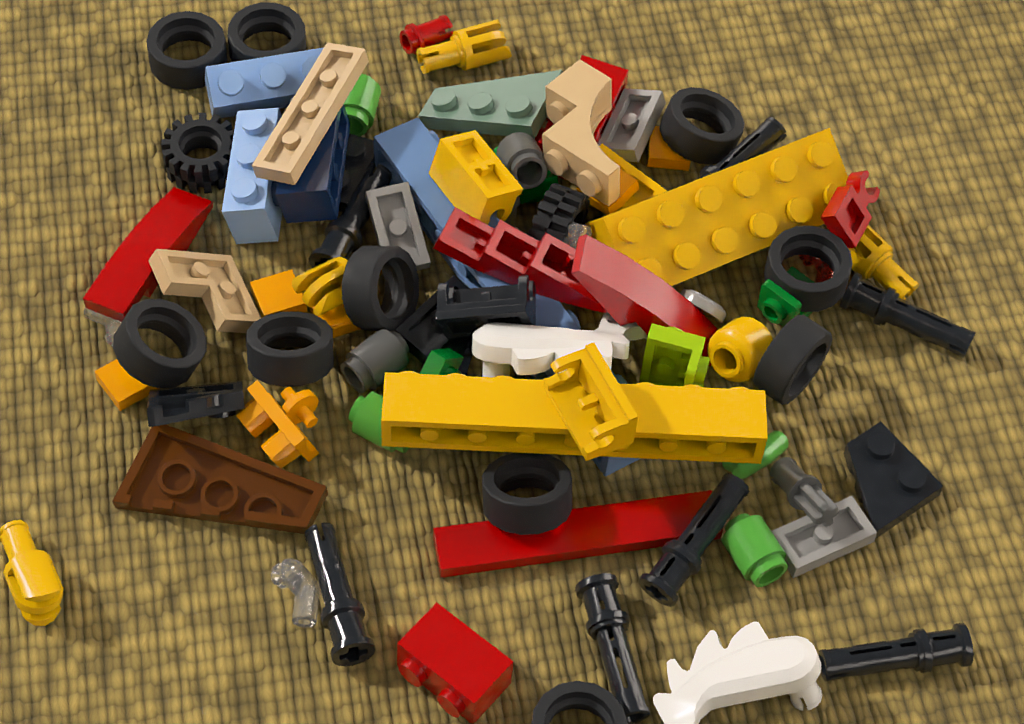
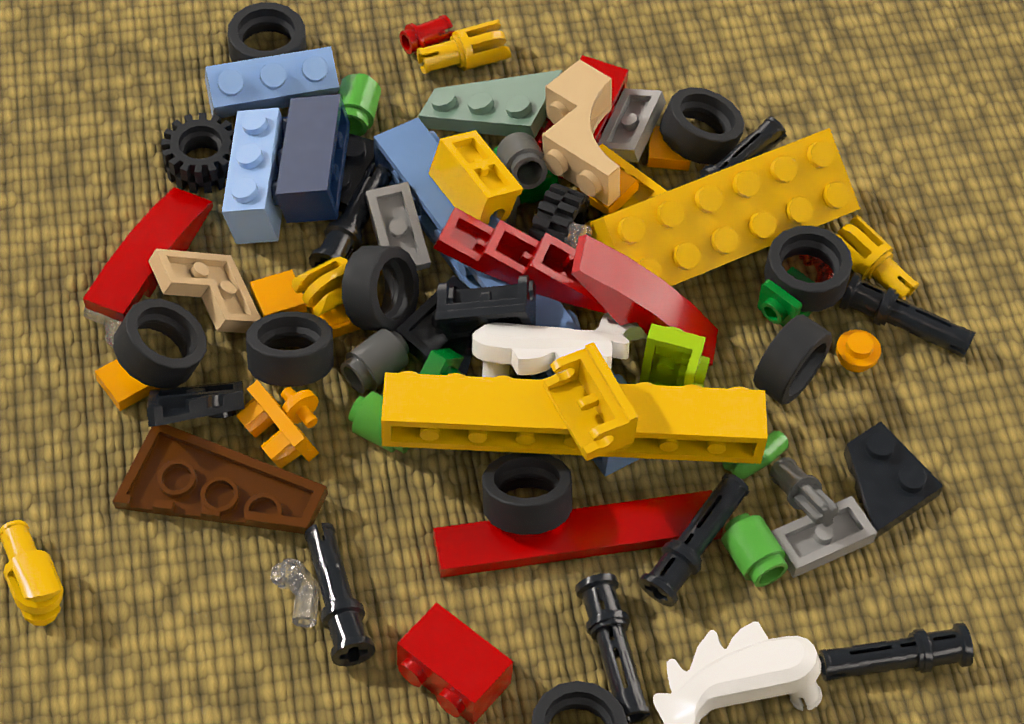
(179, 28): black tyre -> none
(310, 113): tan plate -> none
(705, 305): light grey piece -> none
(738, 348): yellow head -> none
(847, 210): red plate -> none
(858, 350): none -> light orange plate

